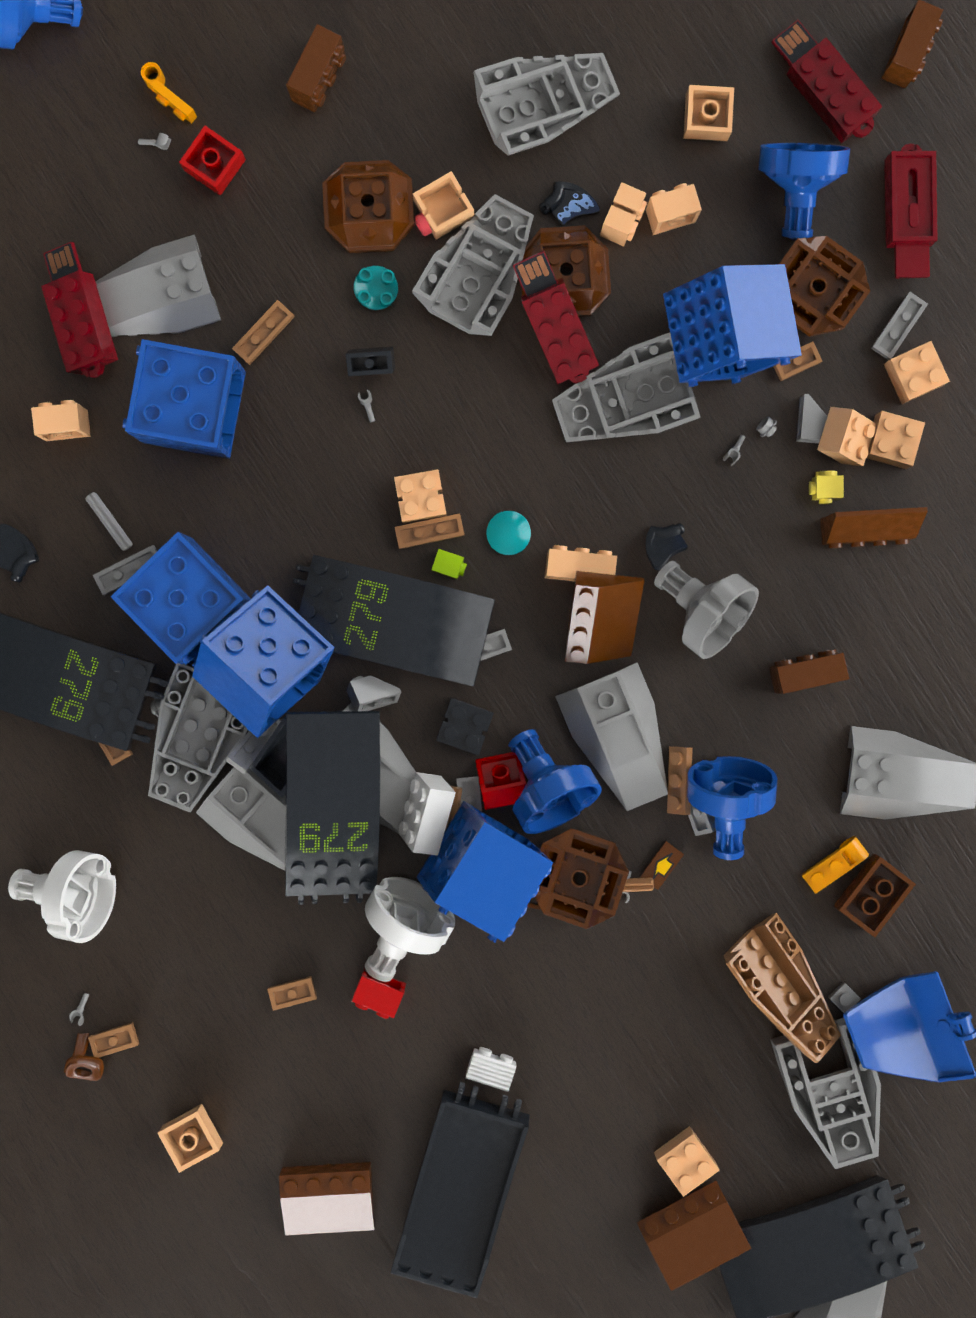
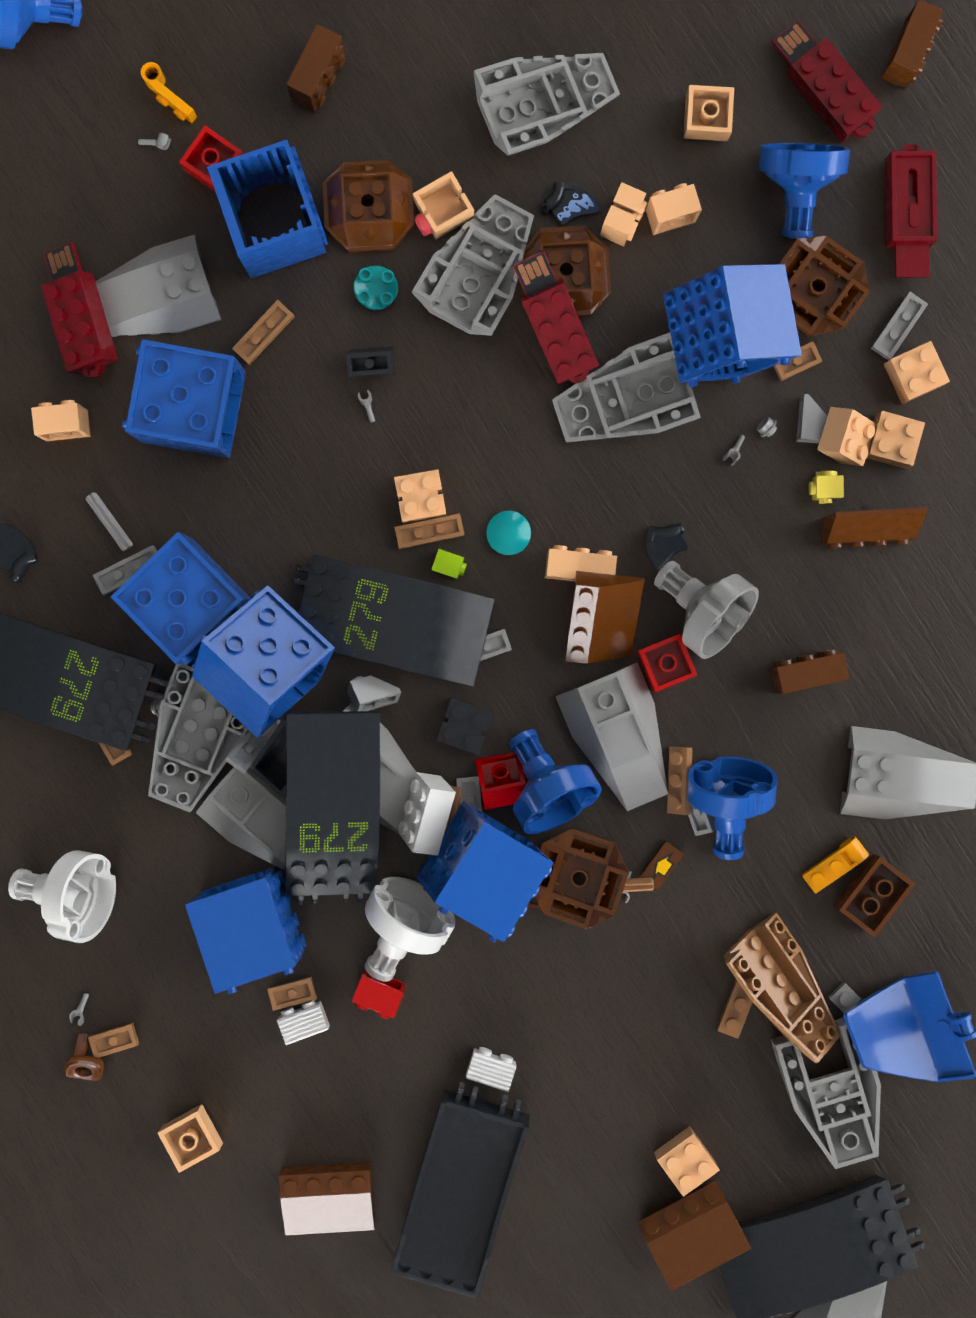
(246, 173): none -> blue piece
(246, 929): none -> blue piece
(302, 1022): none -> white brick
(666, 663): none -> red brick
(735, 1012): none -> medium nougat plate

